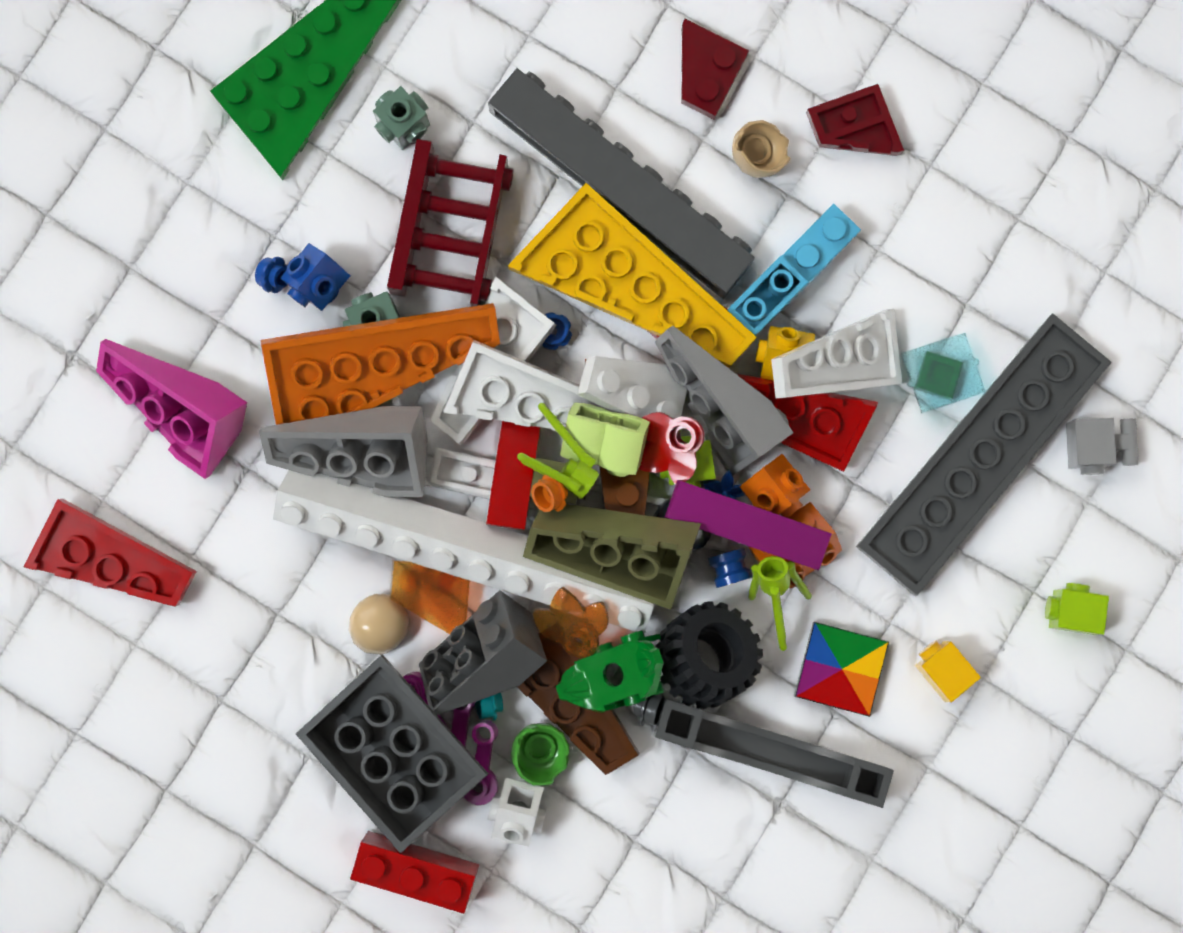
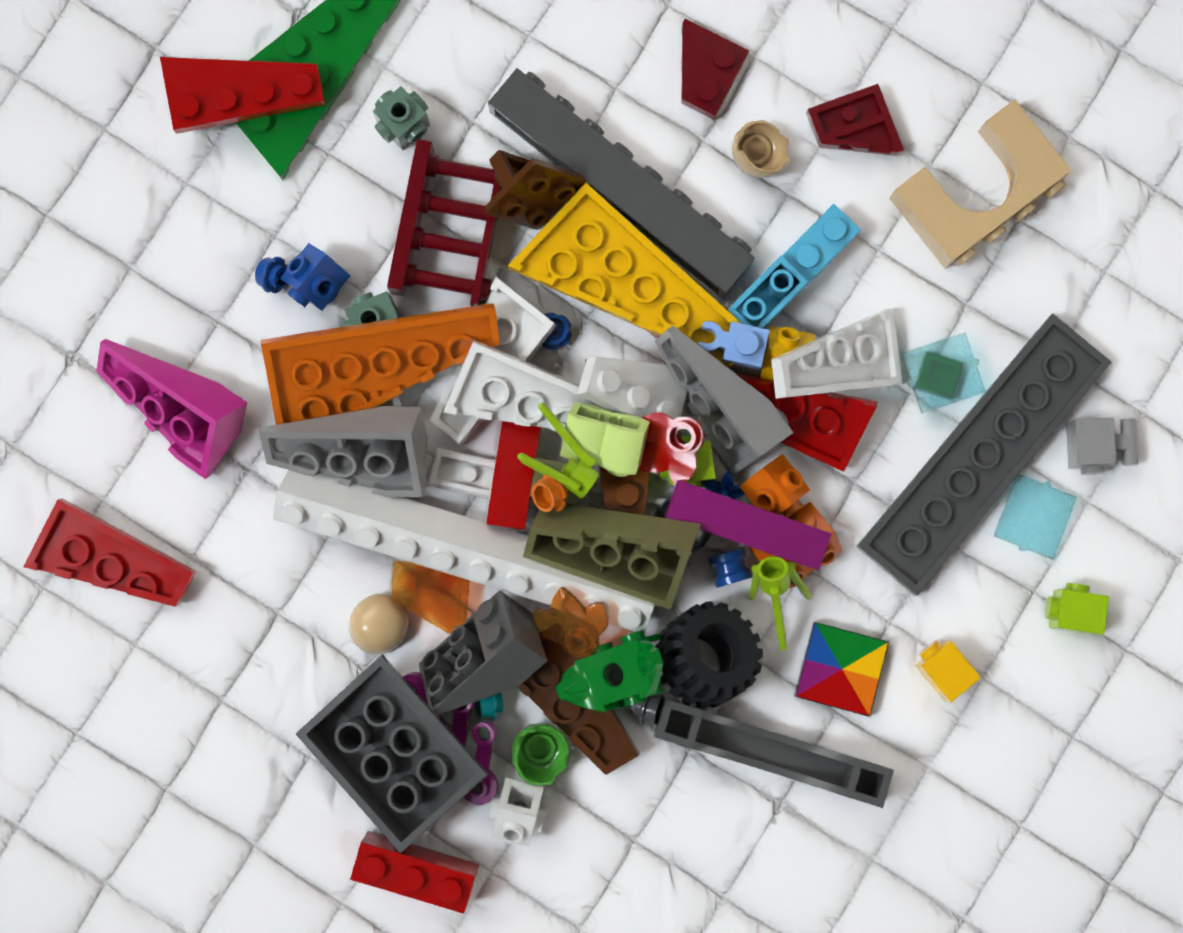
(232, 91): none -> red wing
(530, 189): none -> reddish brown bracket
(741, 344): none -> light blue plate
(1031, 169): none -> tan arch
(1035, 516): none -> clear light blue piece

